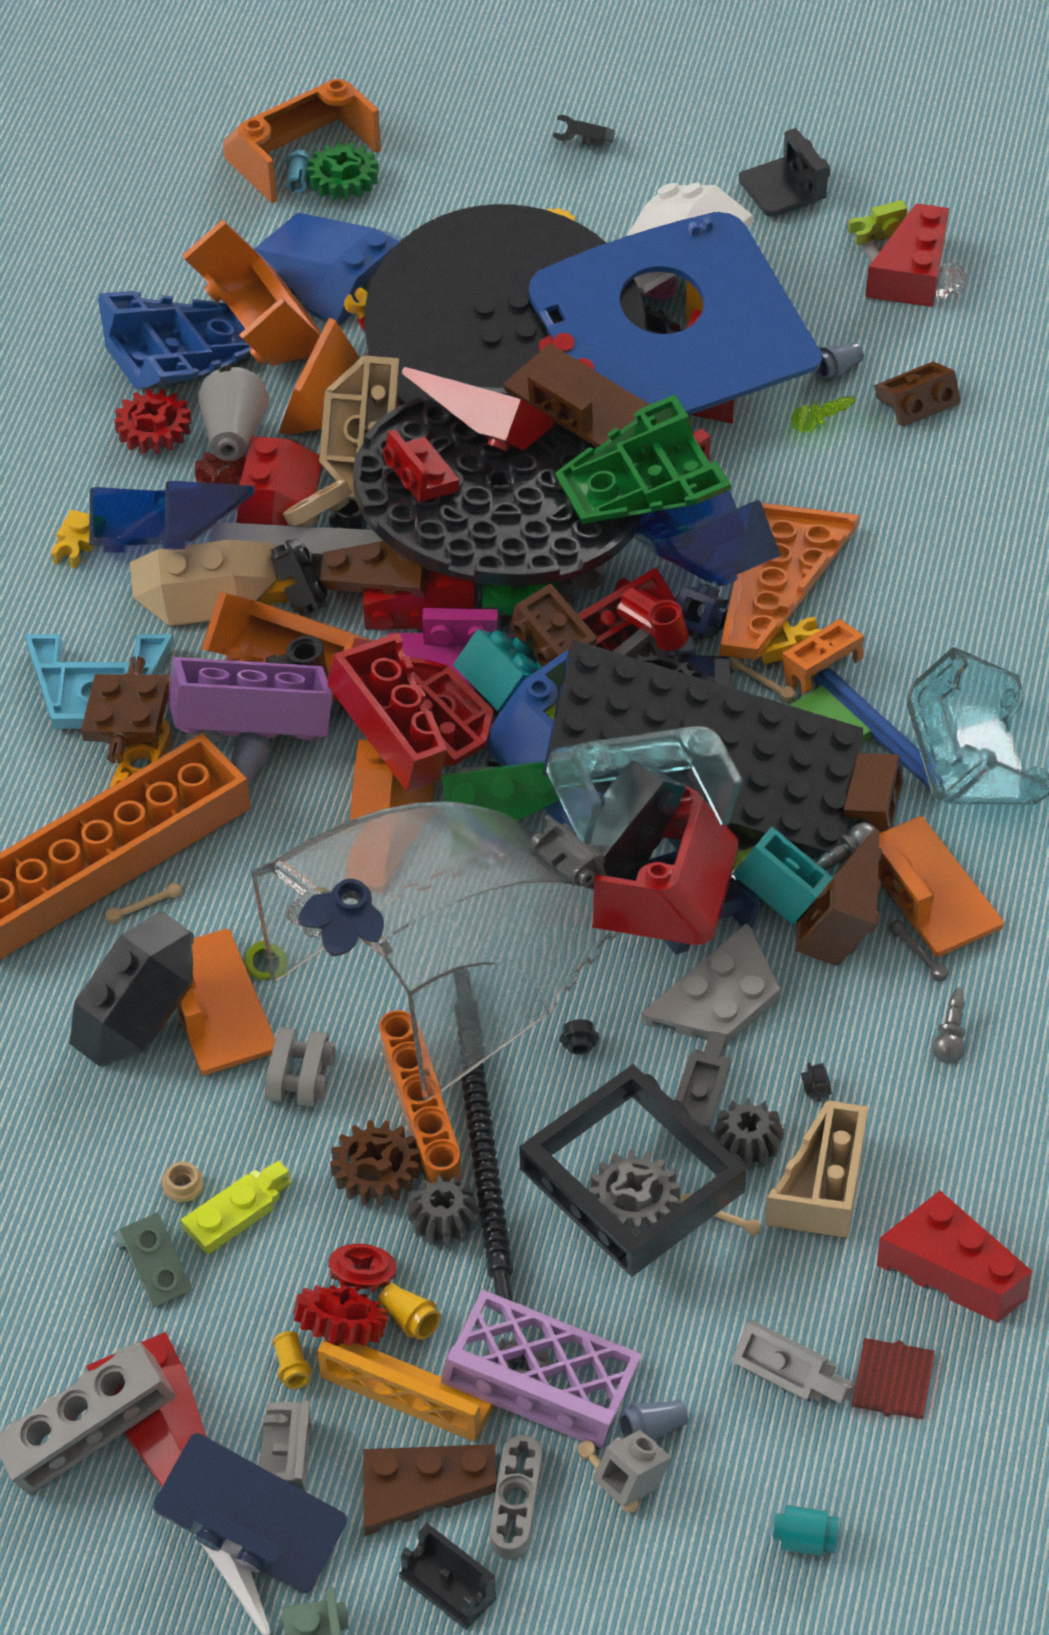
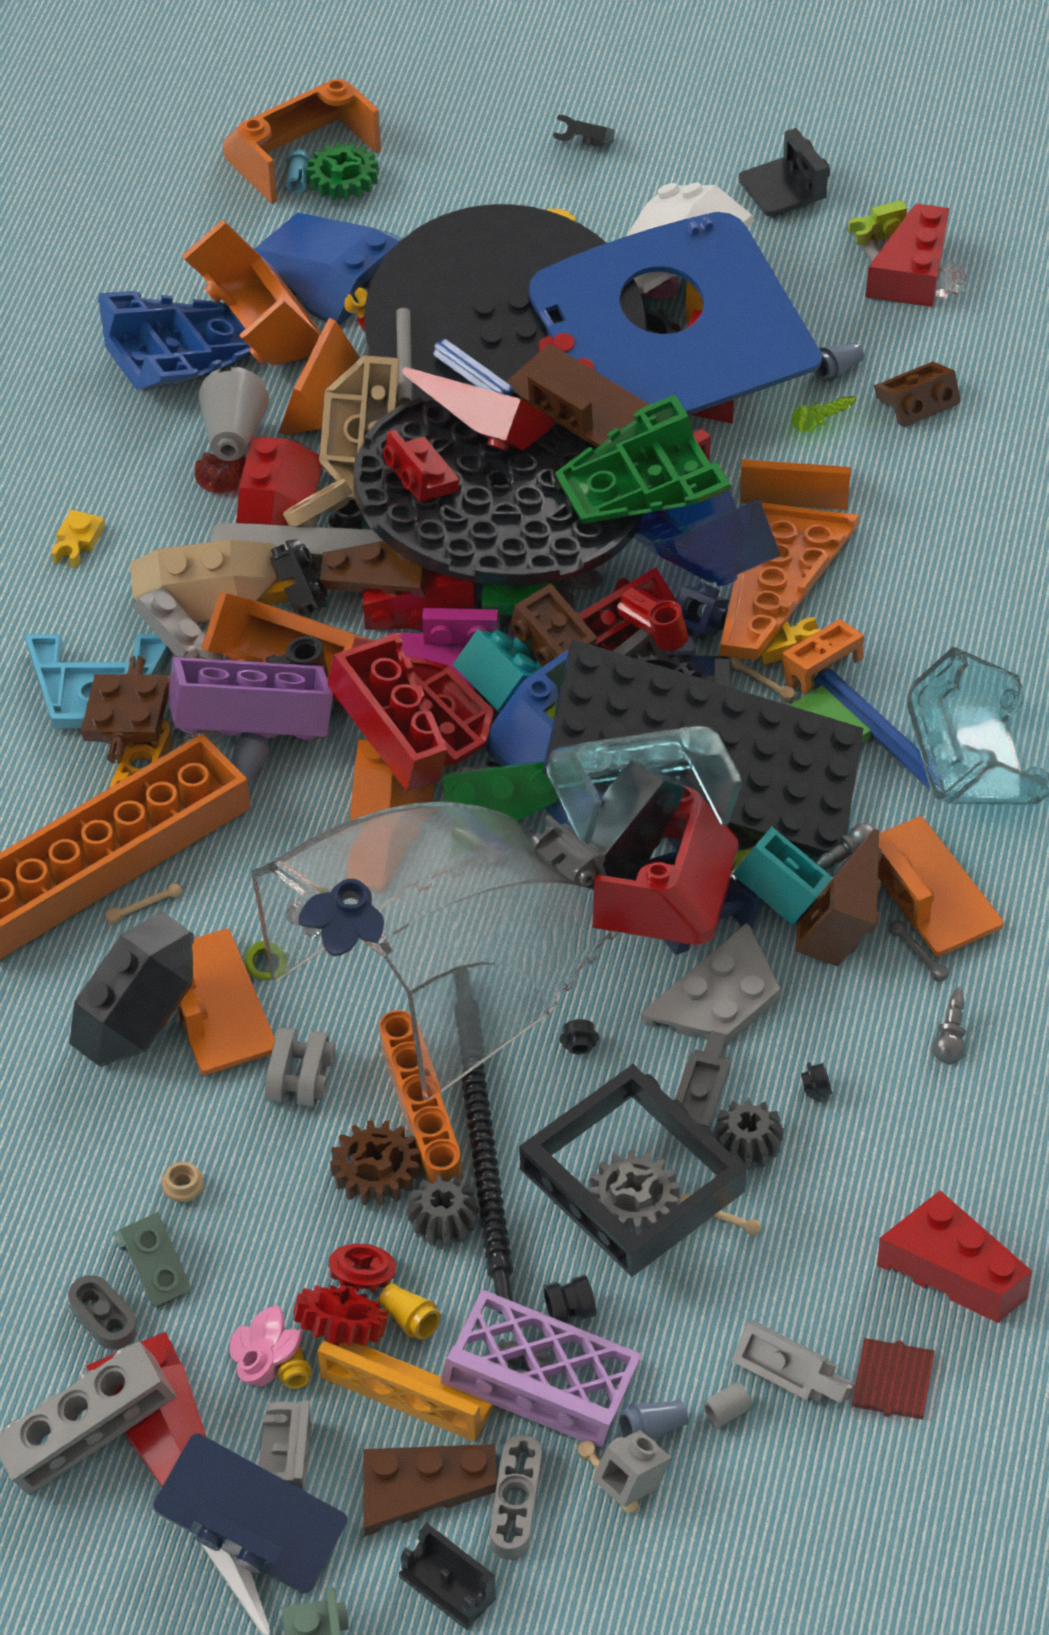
(105, 1314): none -> dark grey plate
(153, 421): red gear -> none
(160, 516): clear blue windscreen -> none
(173, 625): none -> light grey hinge
(236, 1207): neon yellow hinge -> none
(263, 1347): none -> bright pink plate
(404, 354): none -> light grey bar
(470, 368): none -> axle
(570, 1300): none -> black wheel
(727, 1405): none -> light grey hinge
(795, 484): none -> orange slope
(806, 1530): teal brick -> none
(824, 1174): tan wedge -> none
(875, 790): reddish brown hinge -> none

